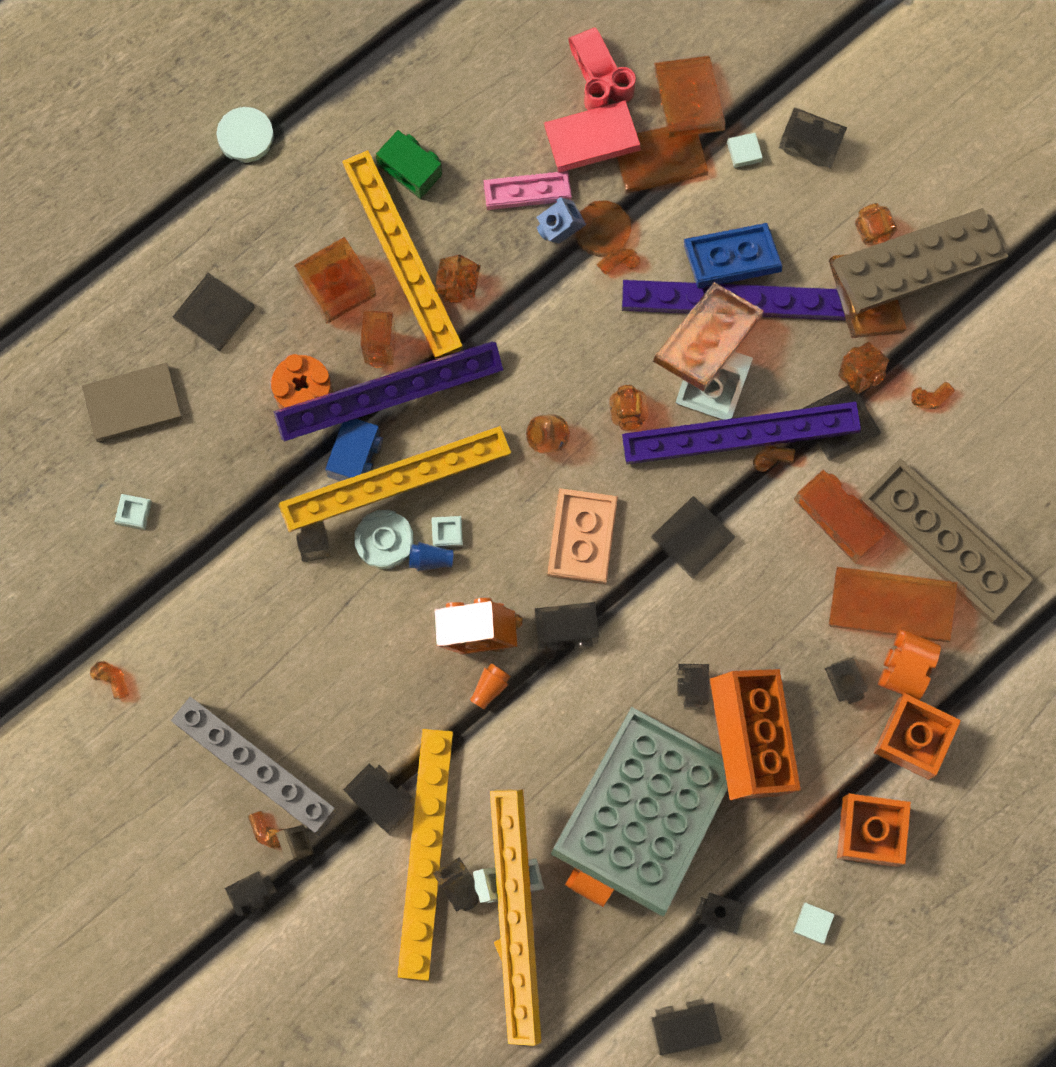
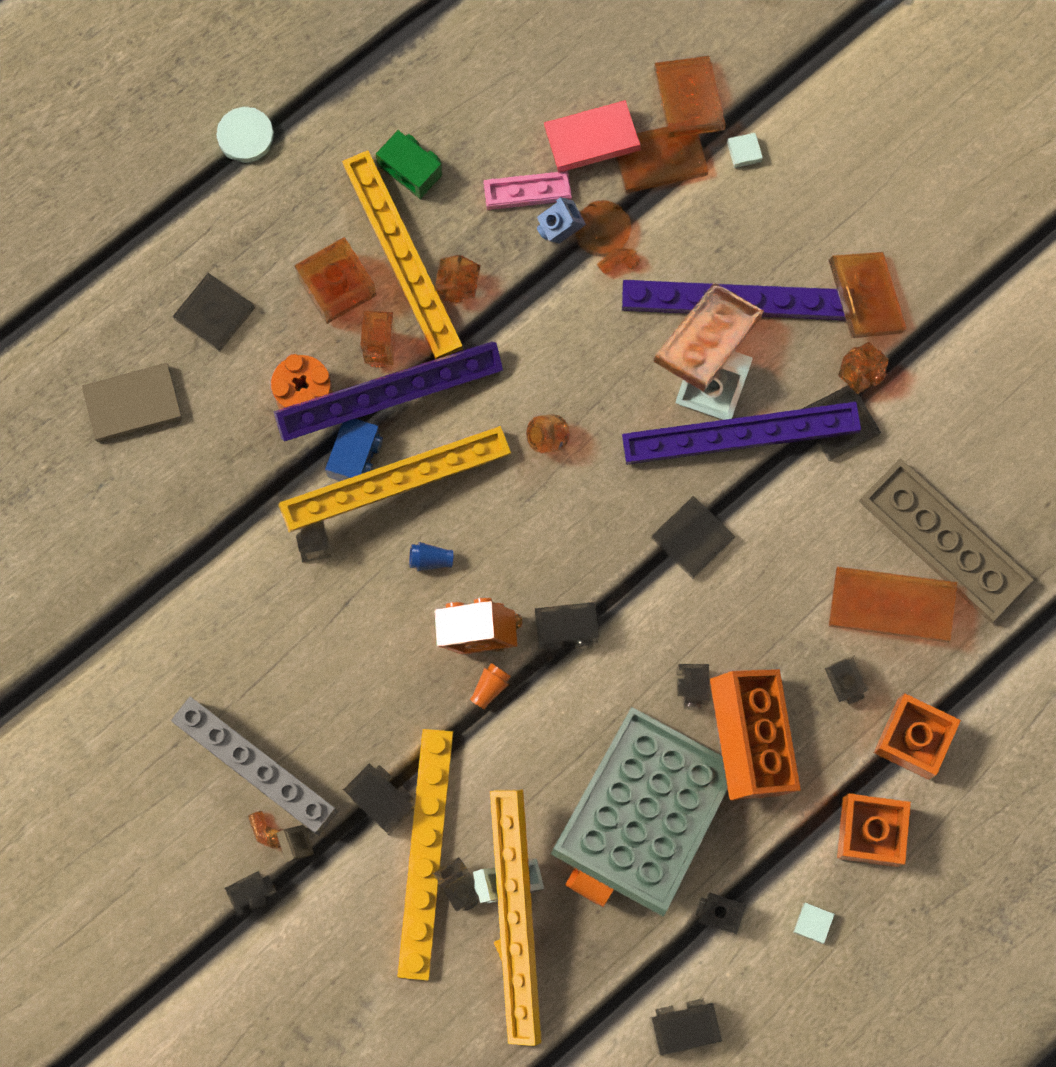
(113, 675): clear orange arm -> none
(133, 511): light aqua tile -> none
(383, 539): light aqua tile -> none
(447, 532): light aqua tile -> none
(582, 536): light nougat tile -> none
(600, 70): coral piece -> none
(628, 408): clear orange head -> none
(732, 255): blue tile -> none
(770, 455): clear orange arm -> none
(812, 138): clear smoke brick -> none
(840, 515): clear orange brick -> none
(875, 224): clear orange head -> none
(909, 664): orange brick -> none
(919, 260): dark tan plate -> none
(931, 400): clear orange arm -> none

